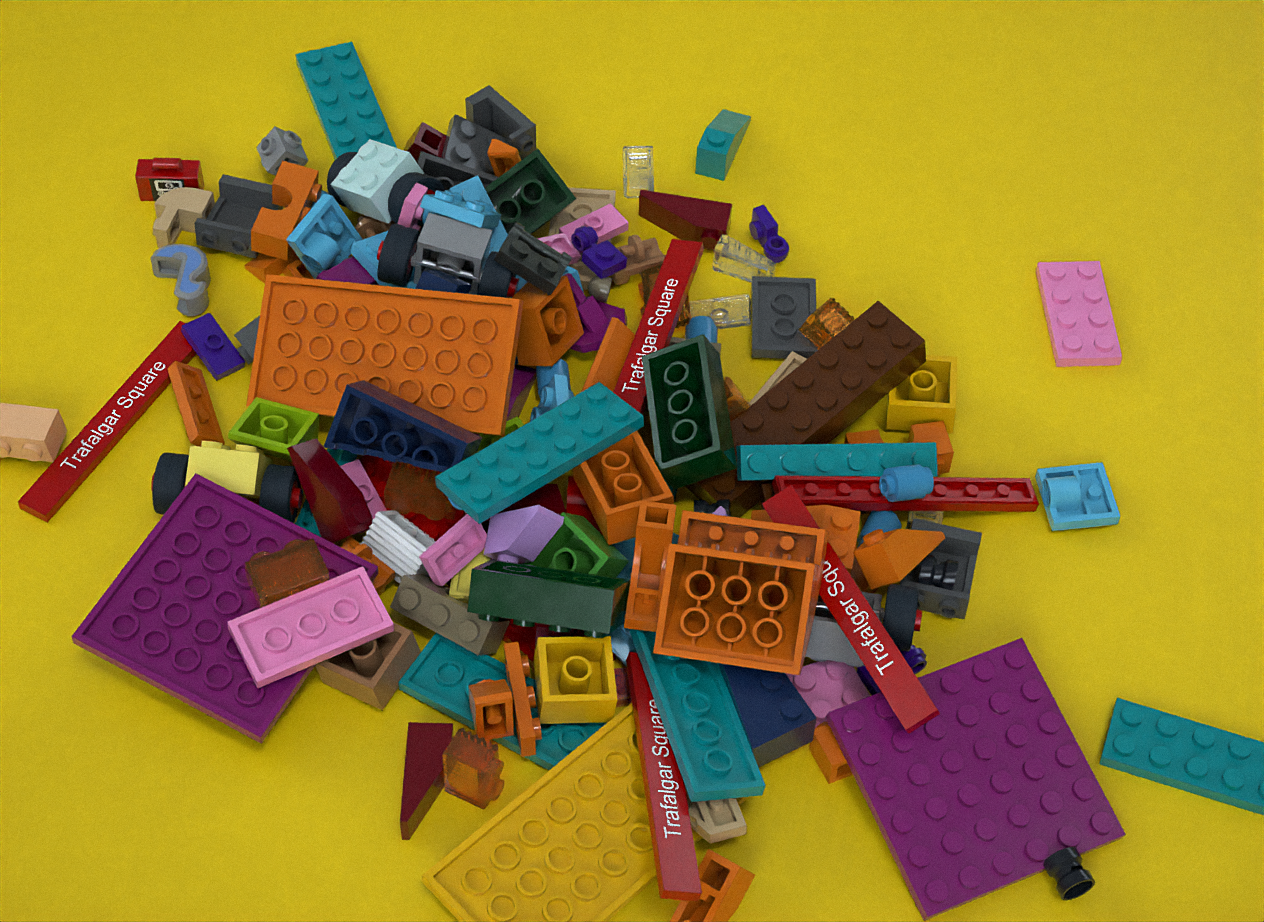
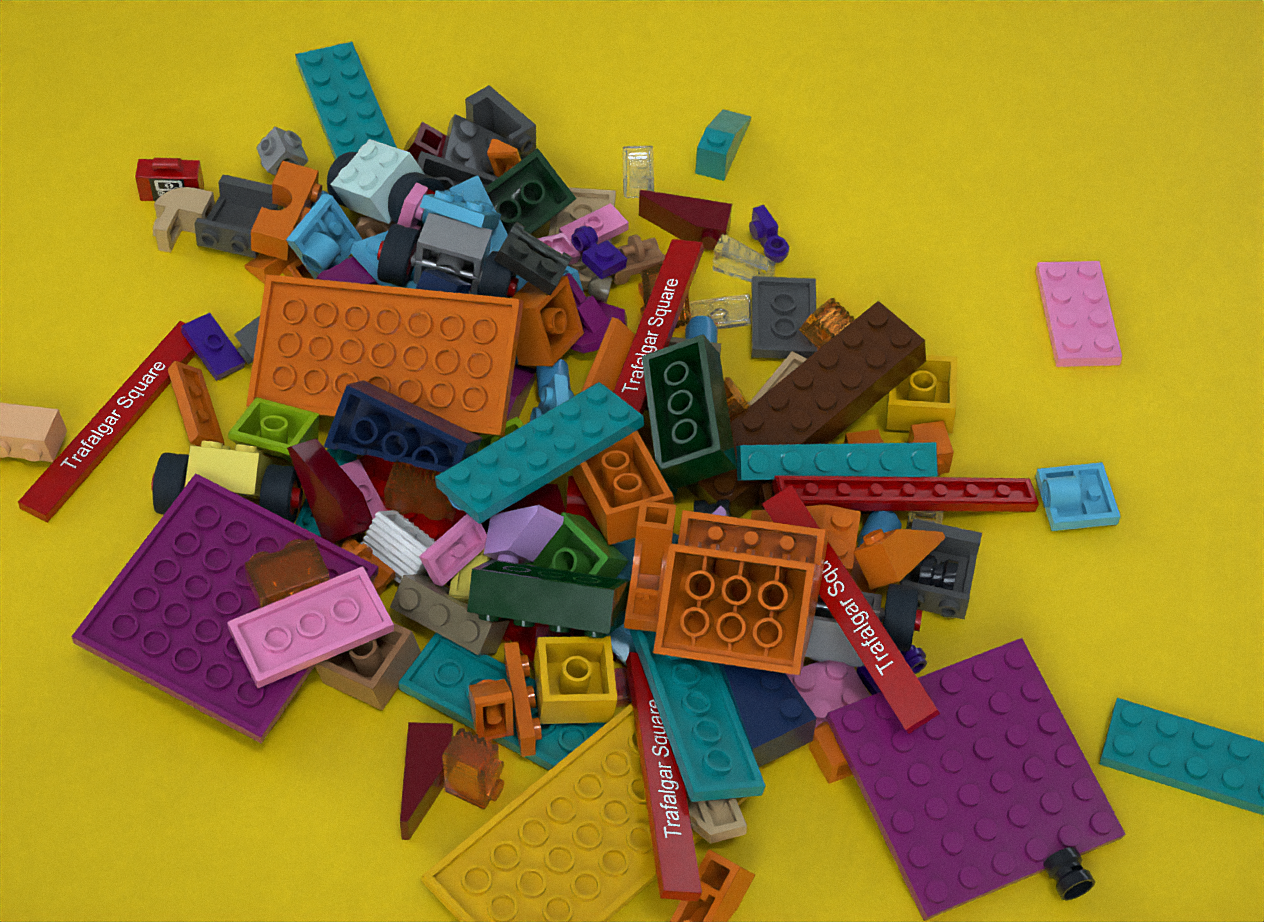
(192, 273): light grey animal -> none
(906, 482): dark azure brick -> none

